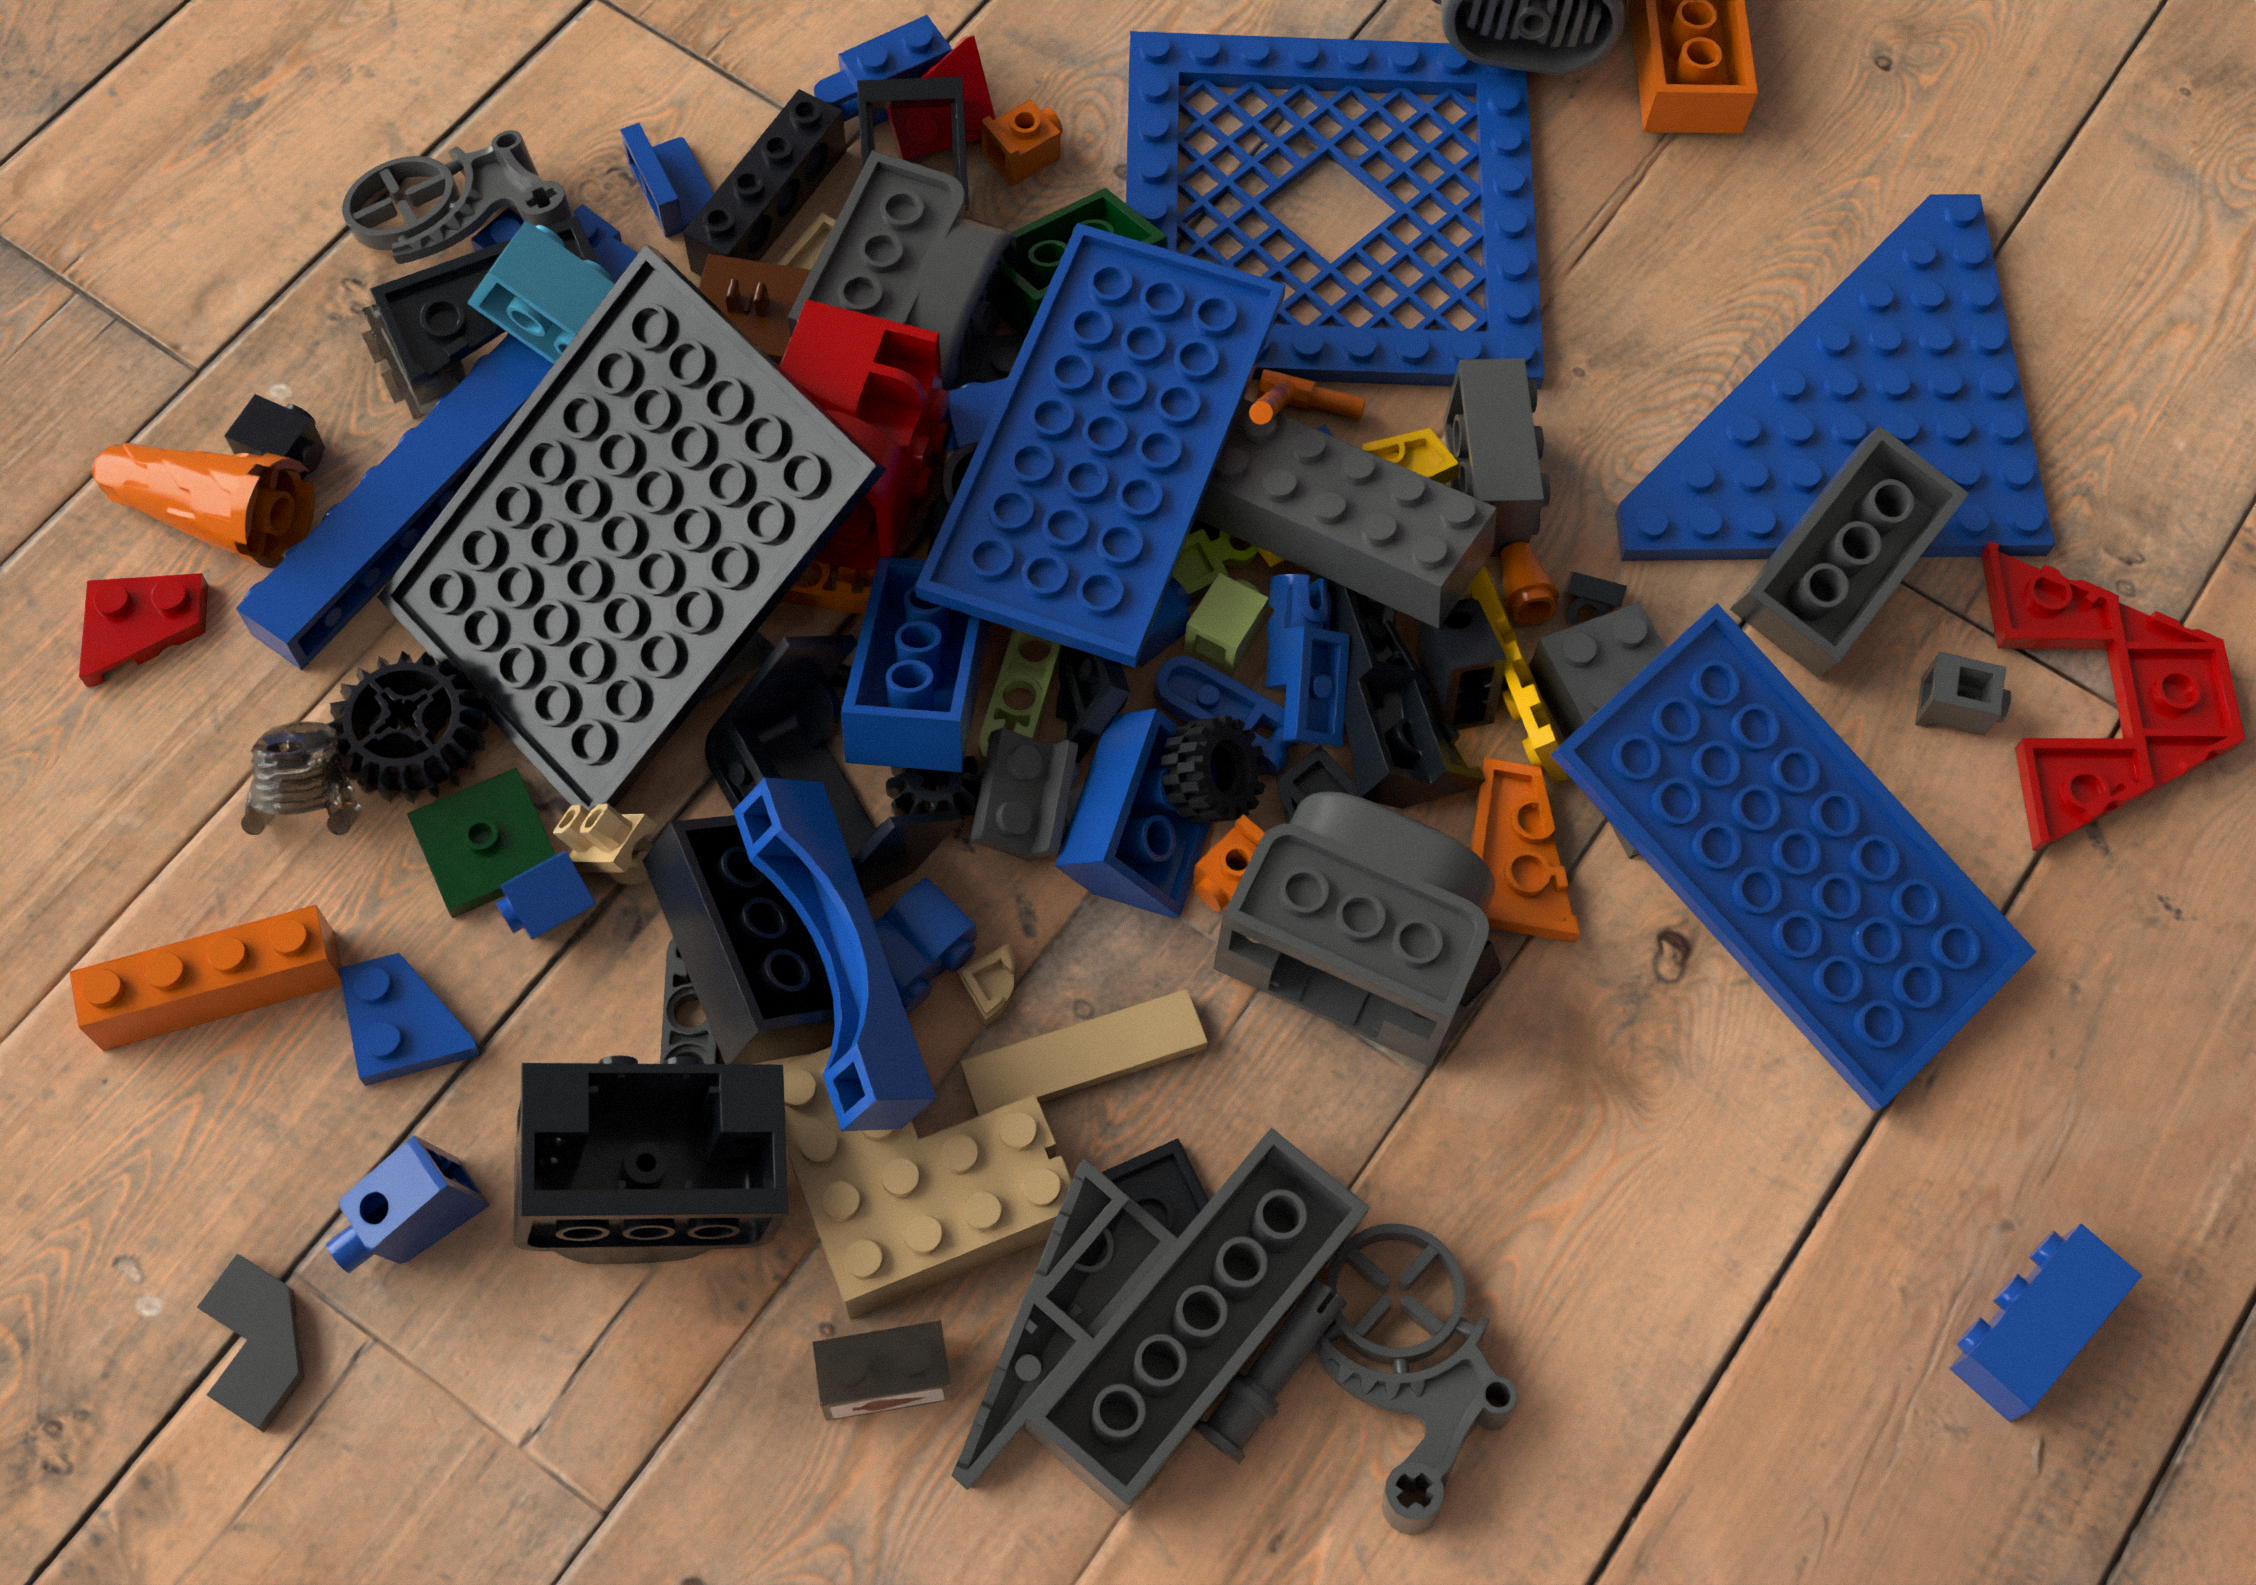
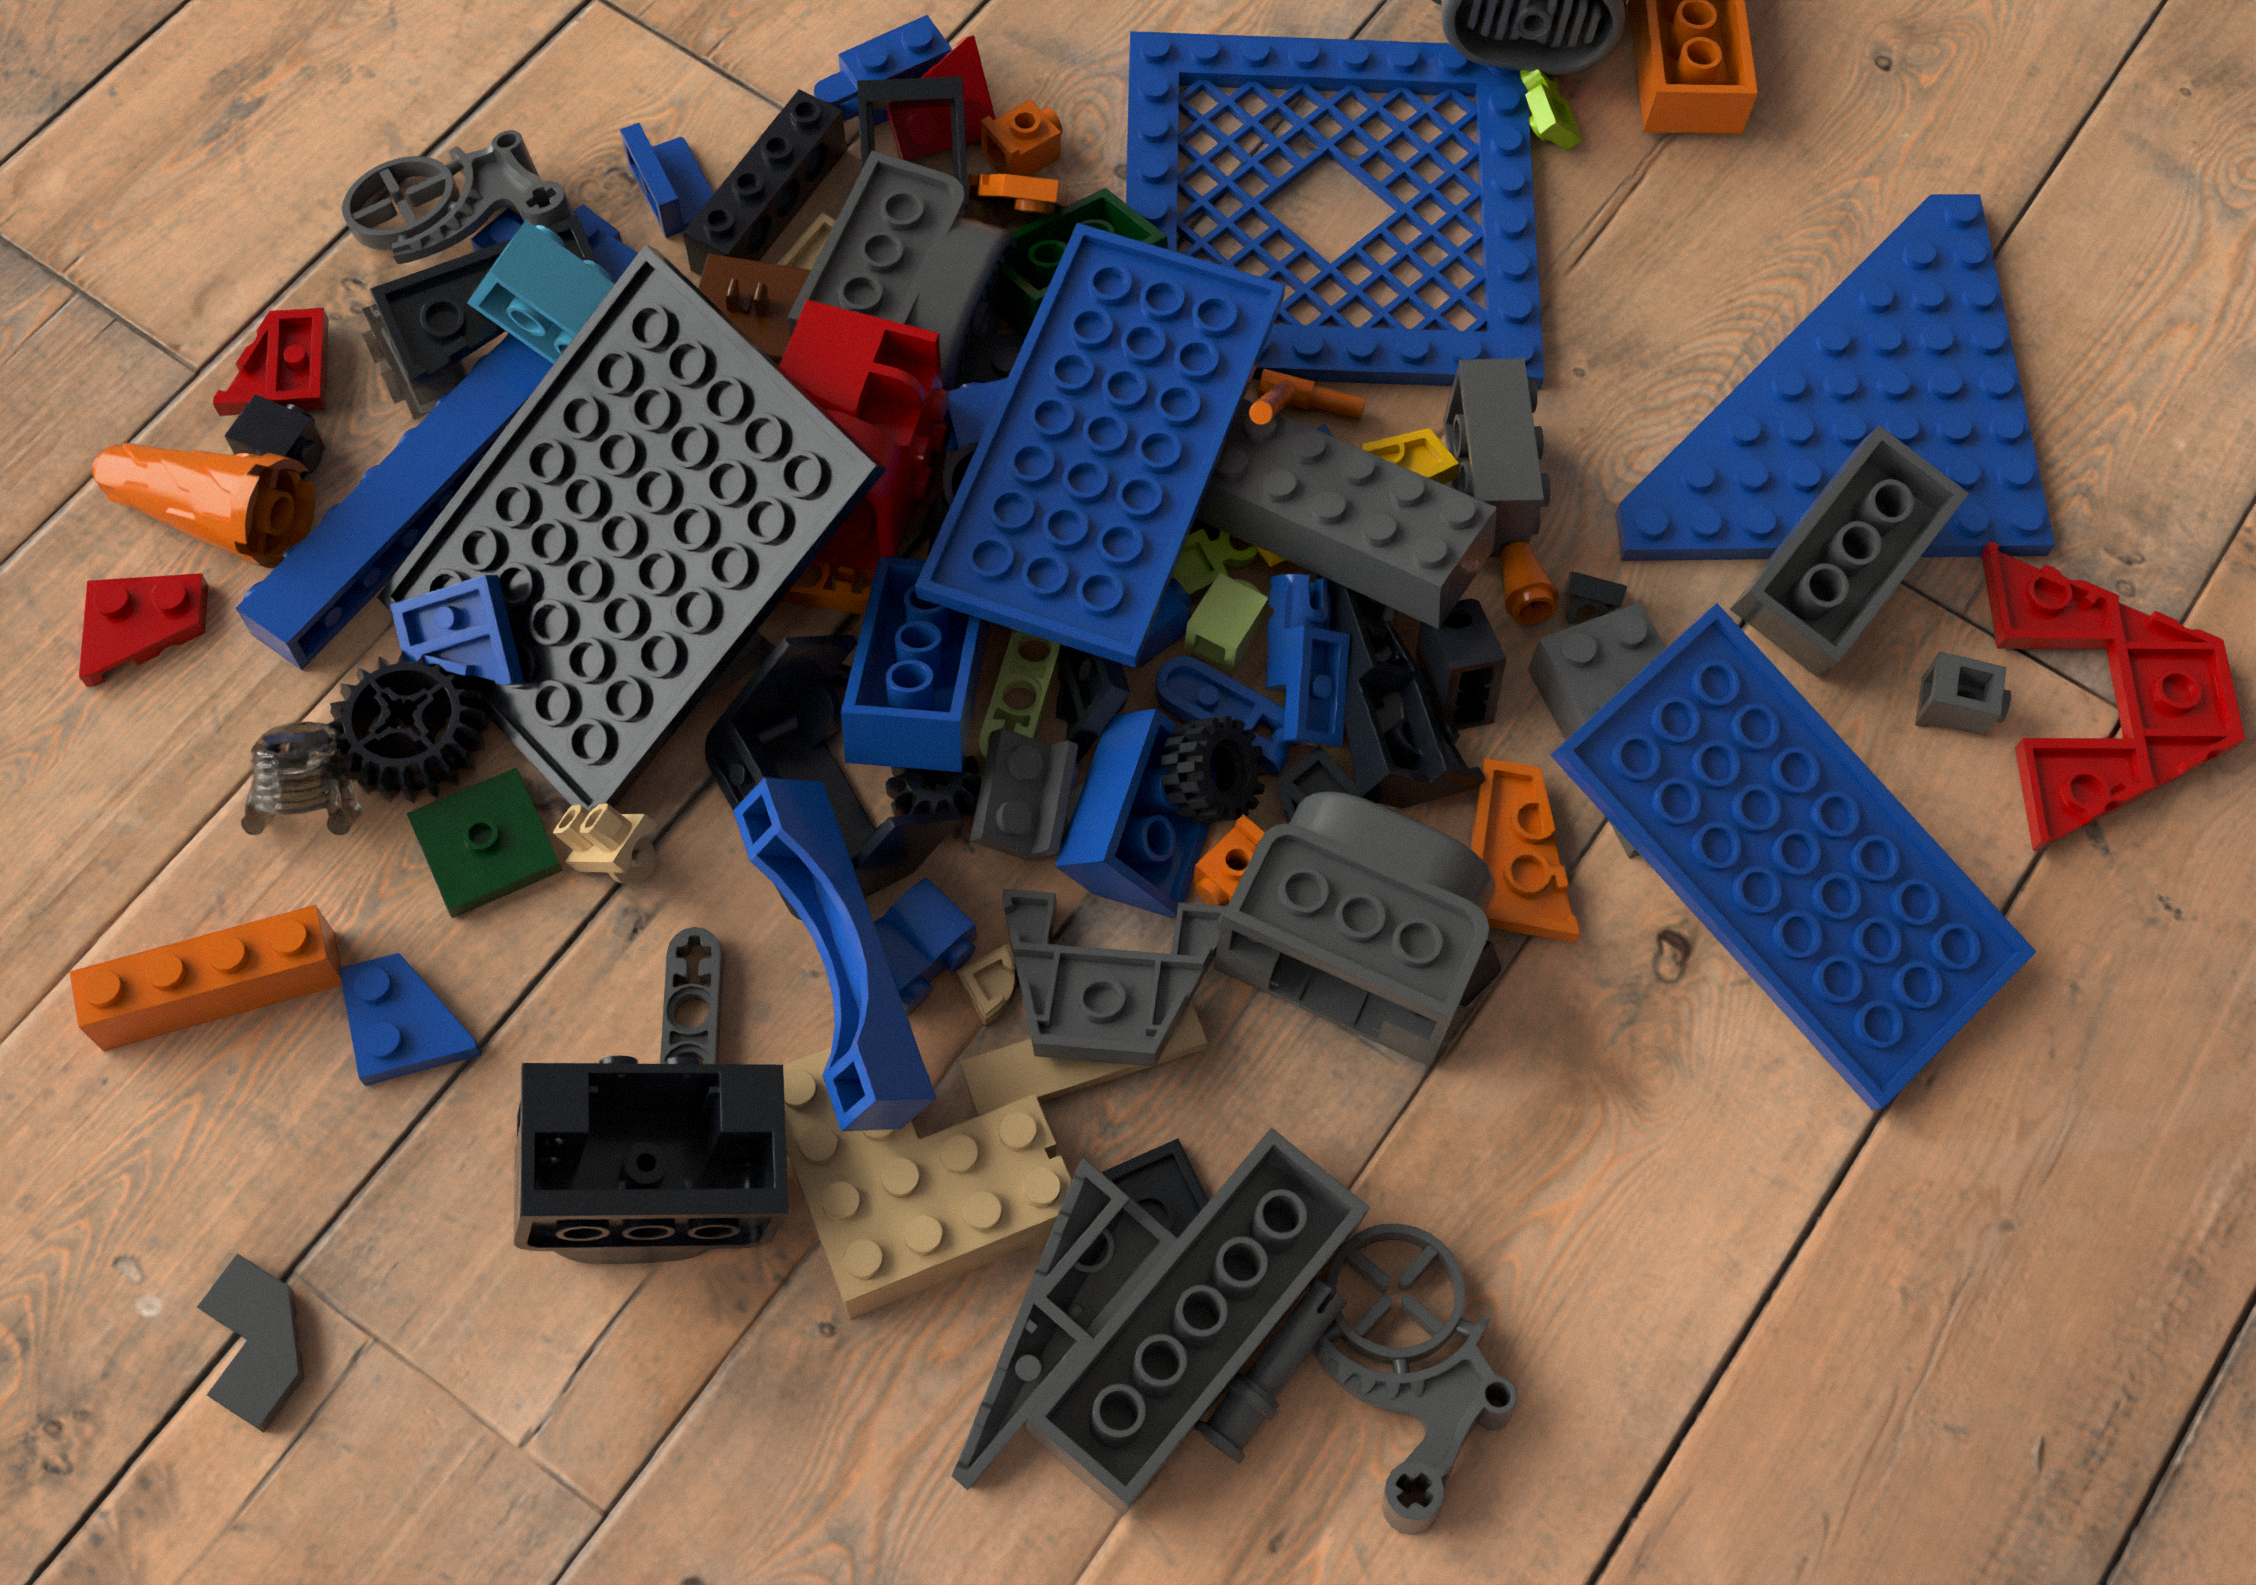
(282, 363): none -> red wing
(405, 1206): blue torso -> none
(461, 630): none -> blue wing
(544, 896): blue brick -> none
(740, 944): black brick -> none
(882, 1370): clear smoke brick -> none
(1029, 193): none -> orange wing
(1101, 999): none -> dark grey wing
(1523, 695): yellow wing -> none
(1551, 113): none -> lime plate
(2043, 1321): blue brick -> none

